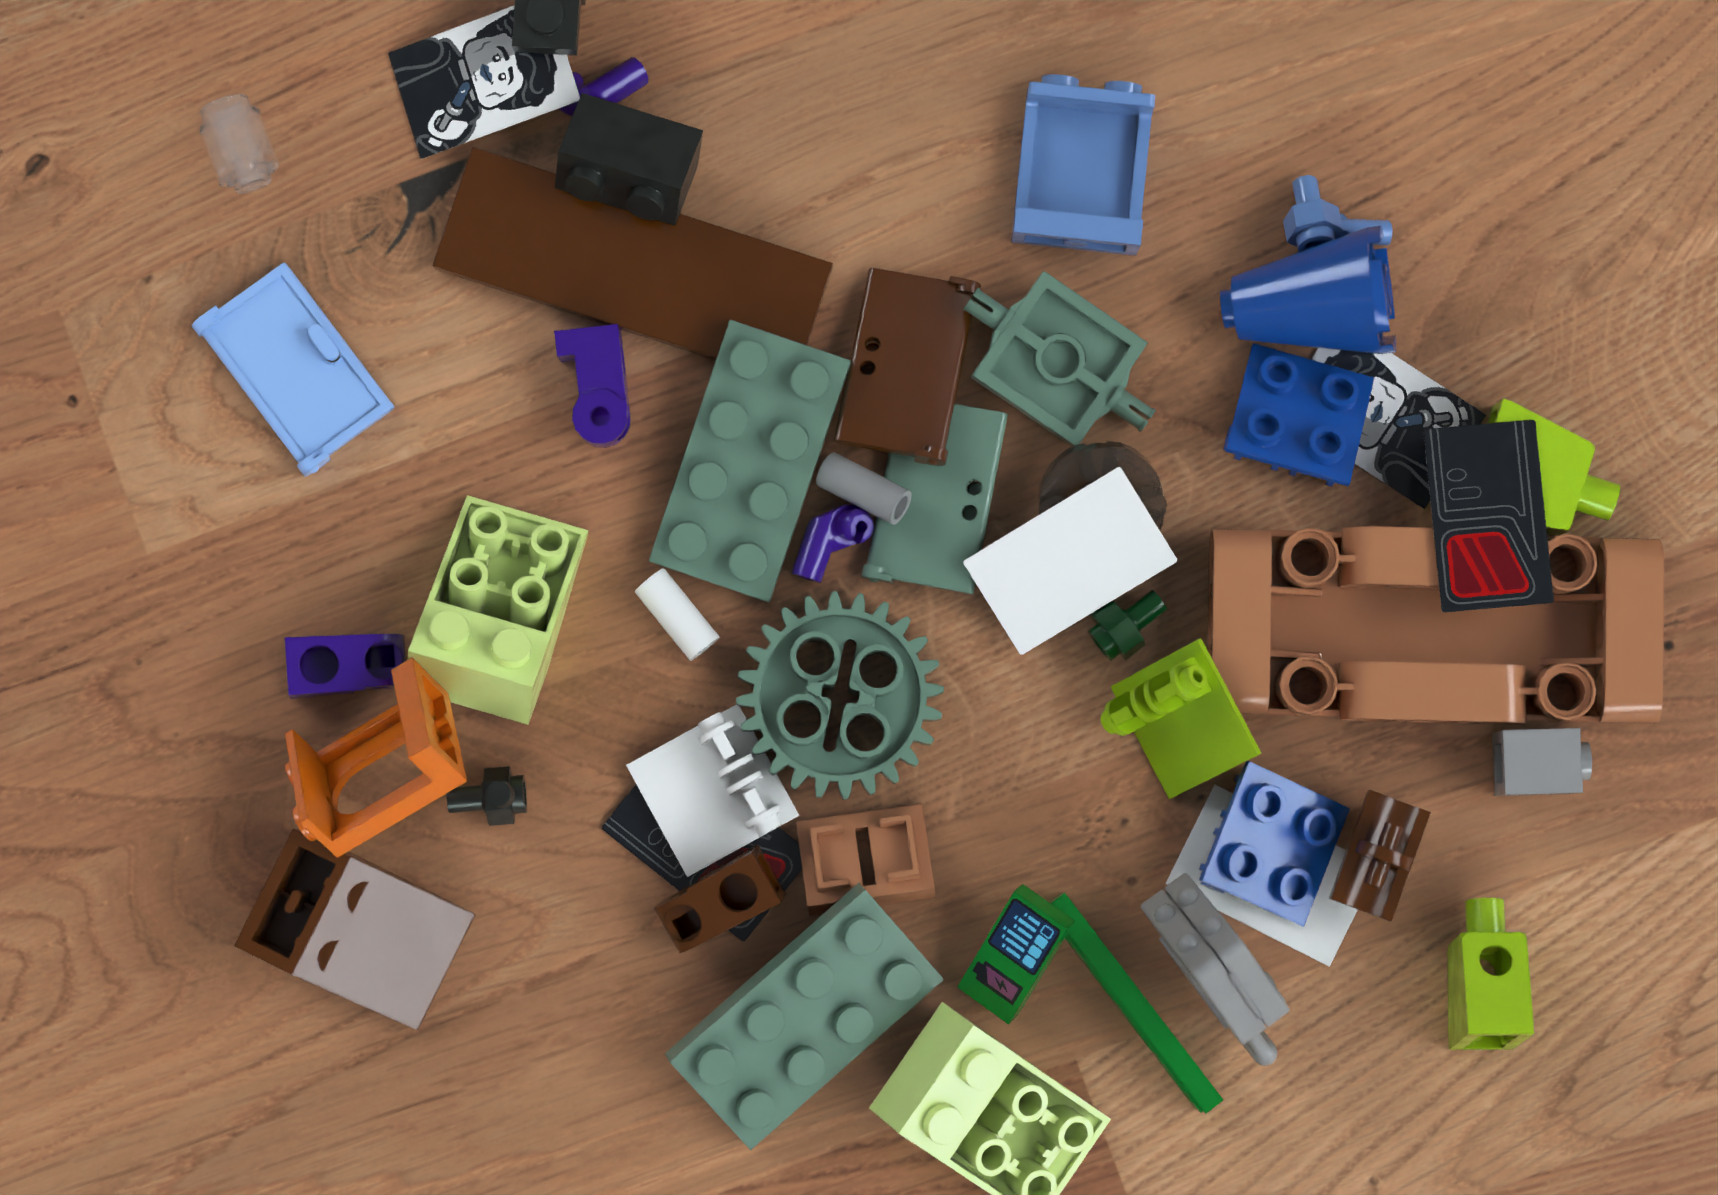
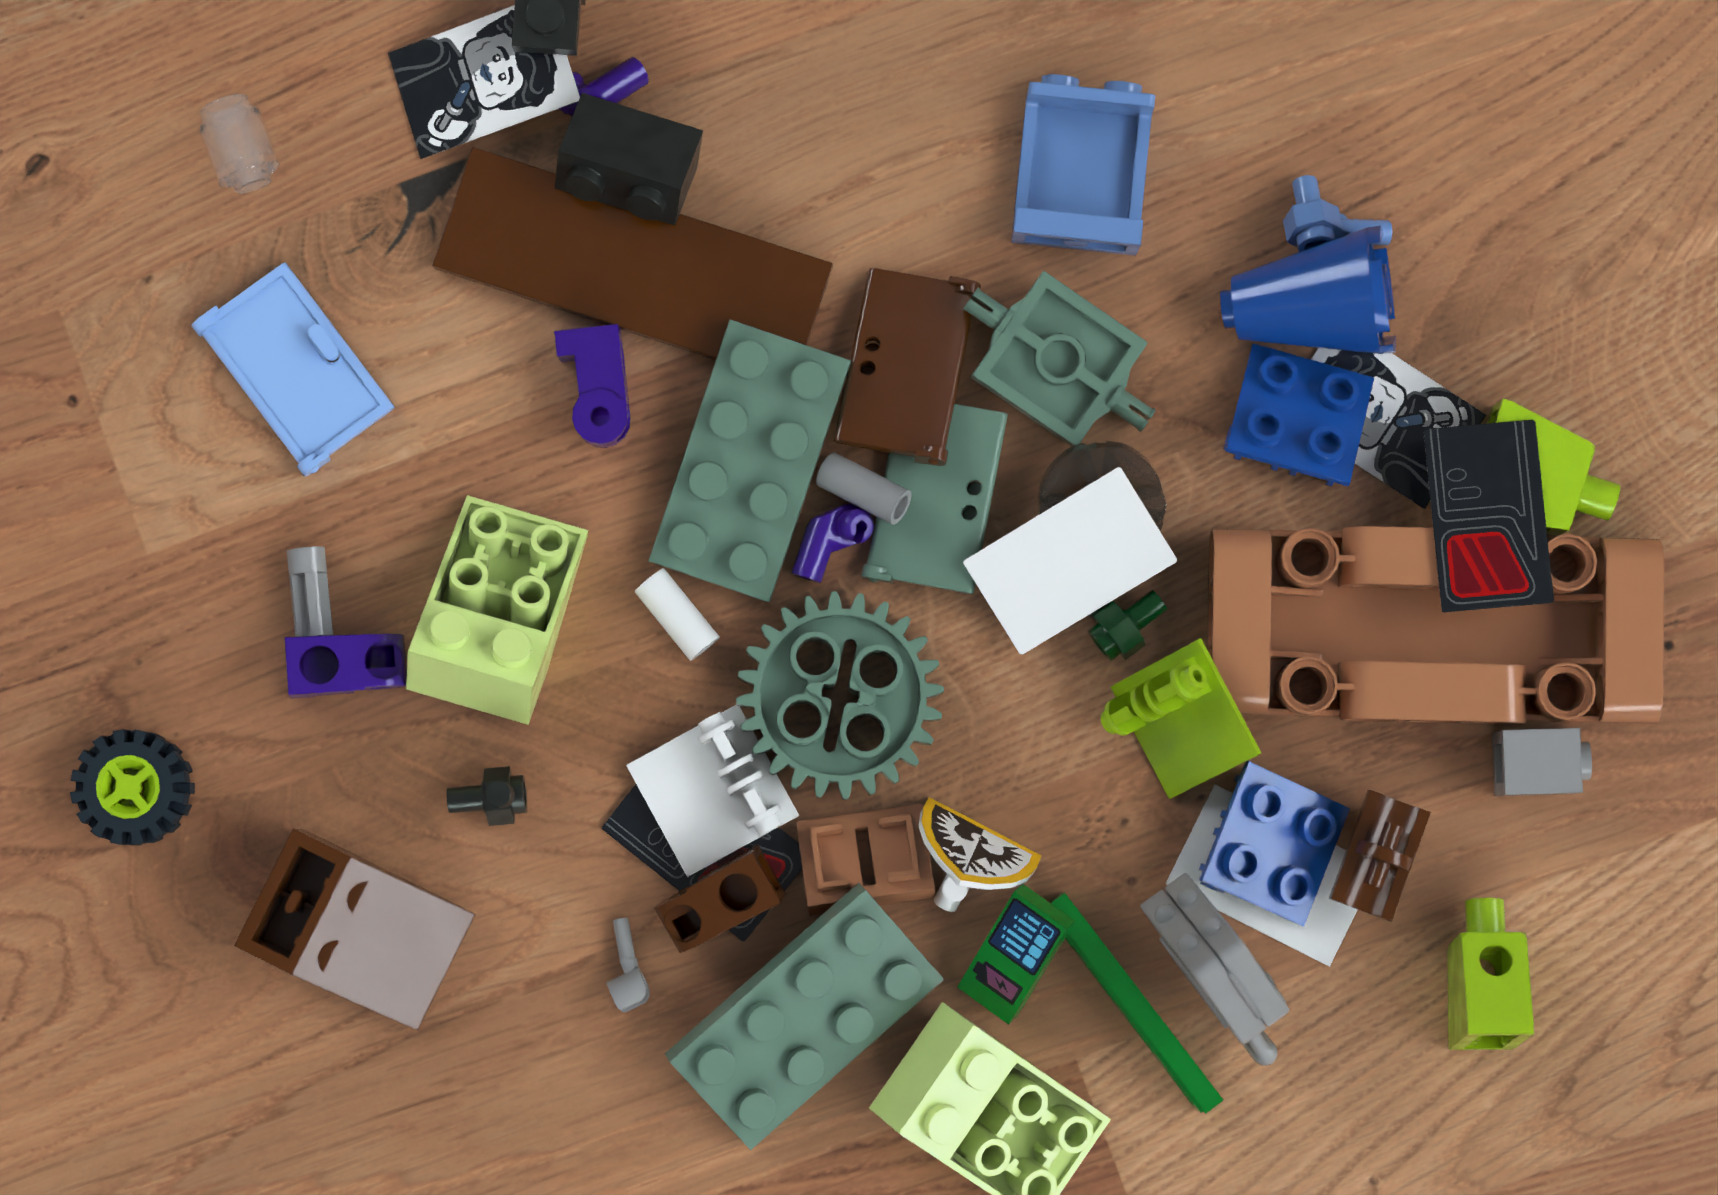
(104, 785): none -> black wheel
(310, 591): none -> light grey piece
(420, 721): orange panel -> none
(631, 987): none -> light grey hand
(971, 854): none -> shield

